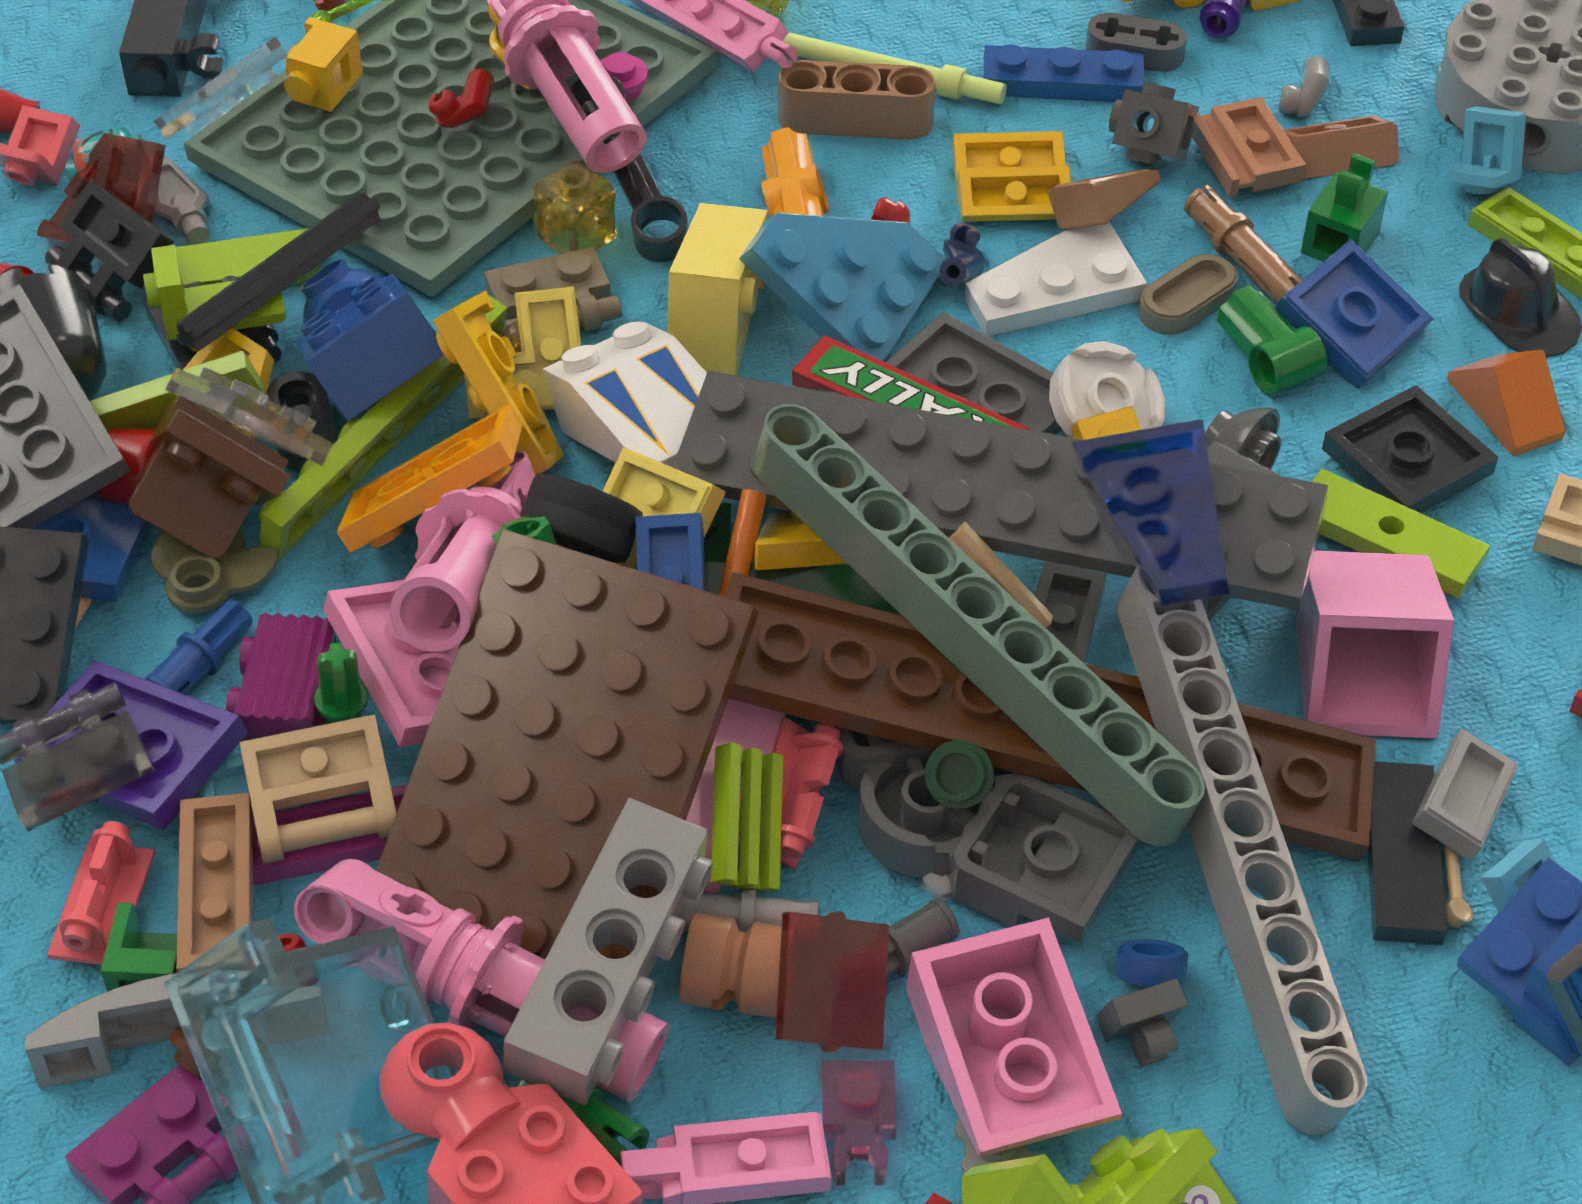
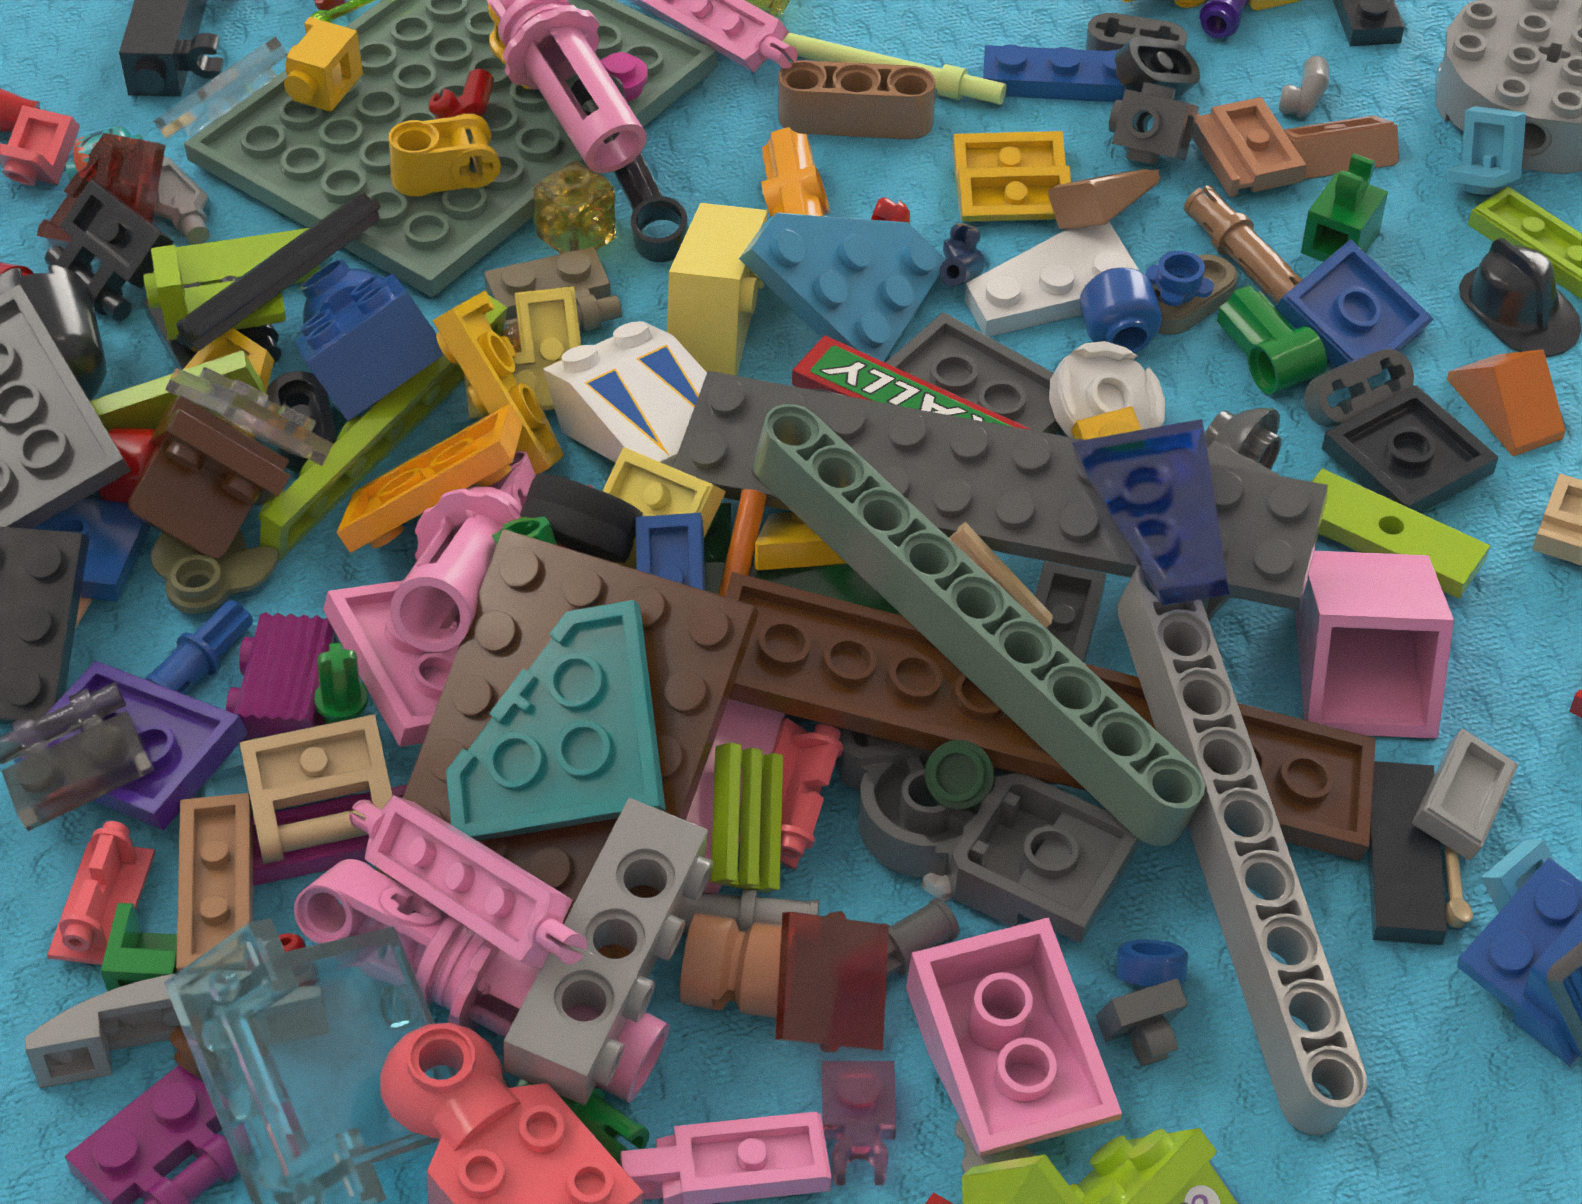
(437, 155): none -> yellow piece
(468, 881): none -> bright pink plate
(565, 734): none -> teal plate
(1121, 308): none -> blue head
(1157, 63): none -> black plate
(1180, 278): none -> blue plate
(1355, 376): none -> dark grey beam

